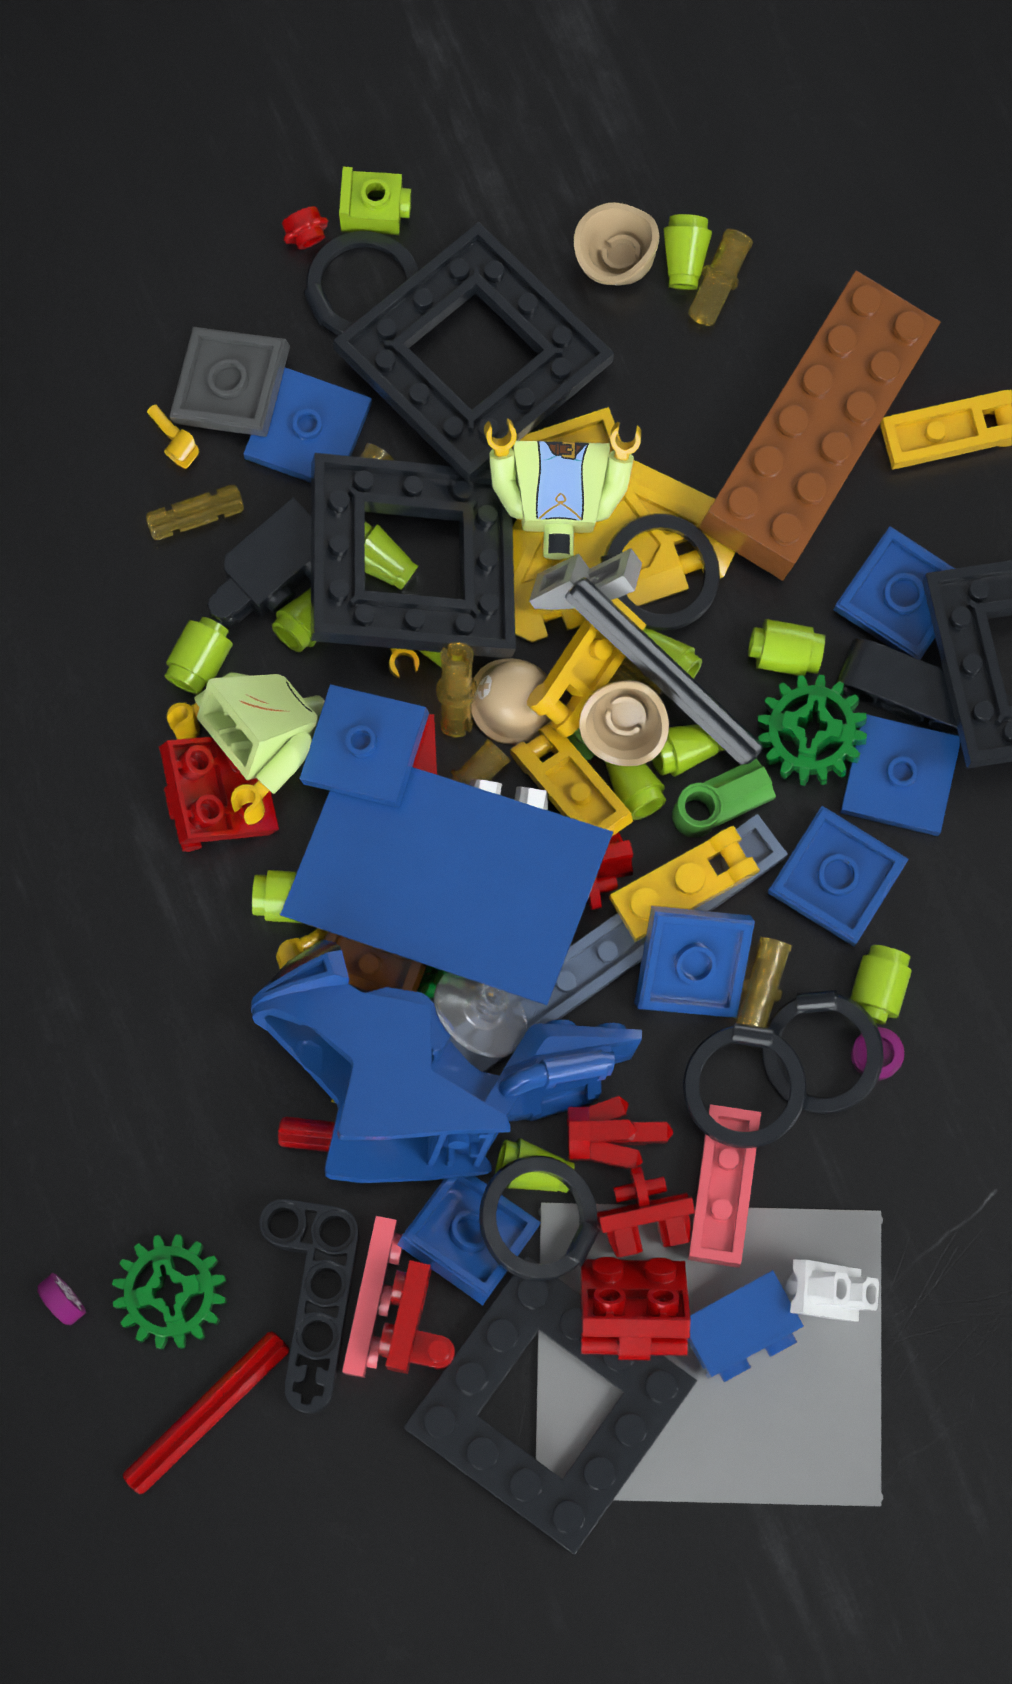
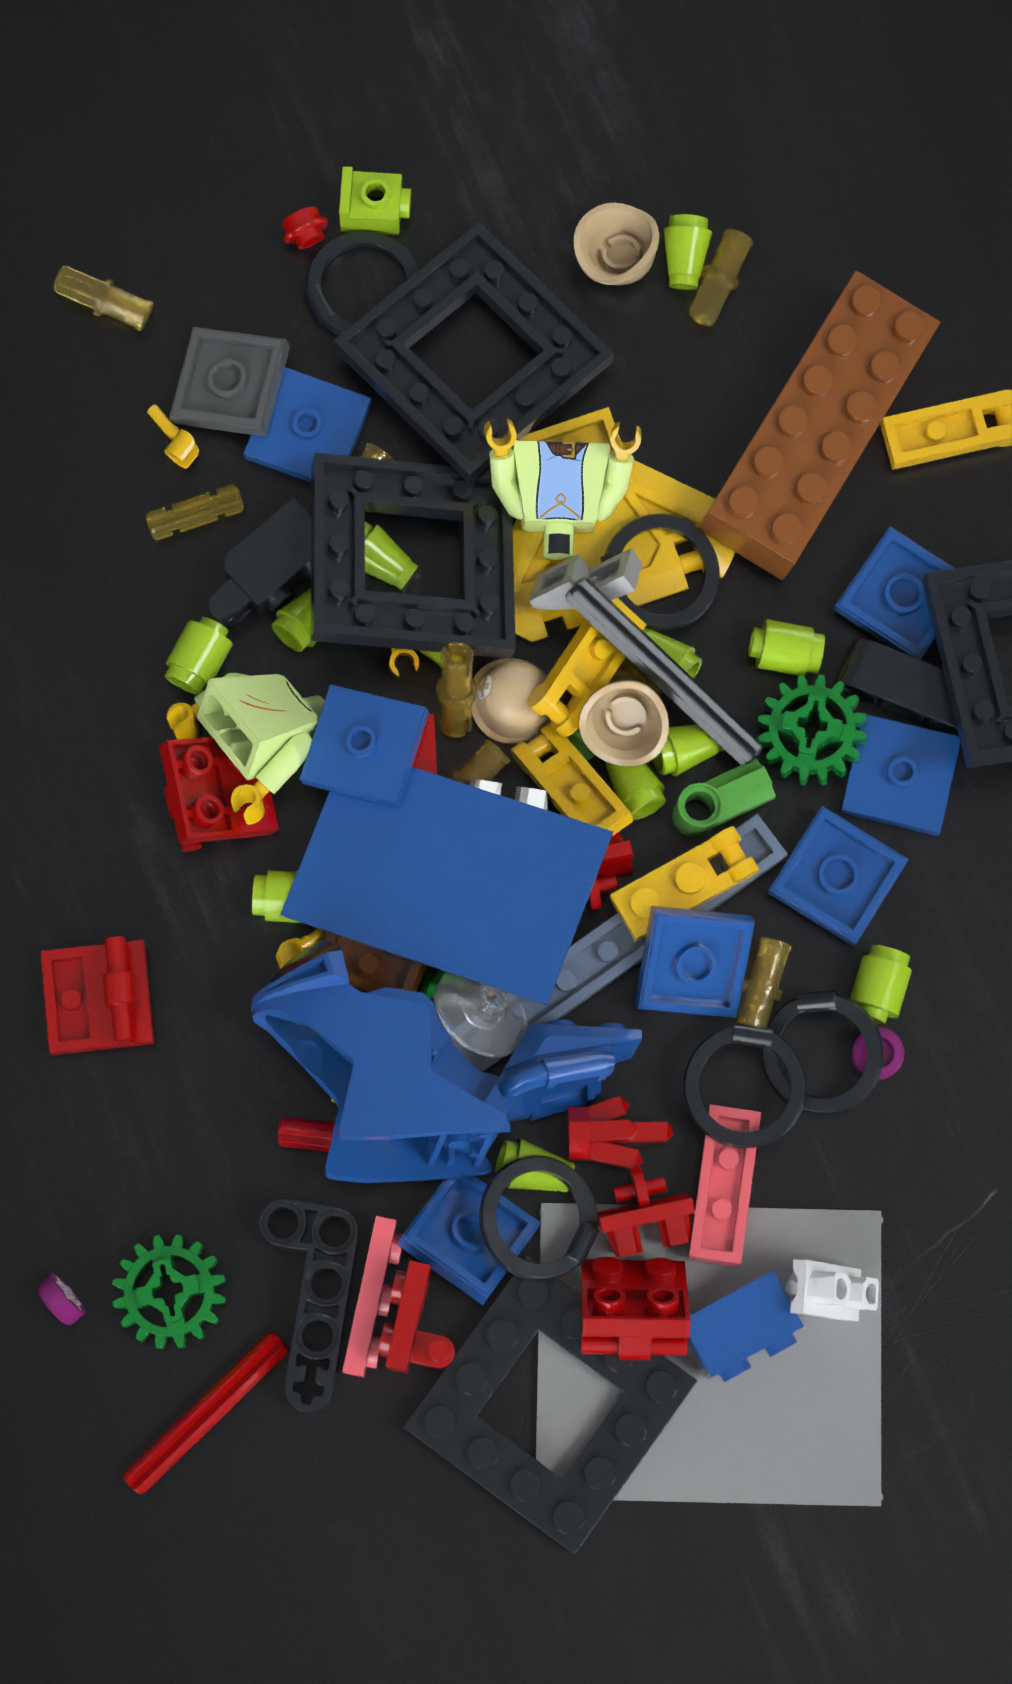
(97, 997): none -> red plate
(103, 297): none -> clear yellow axle

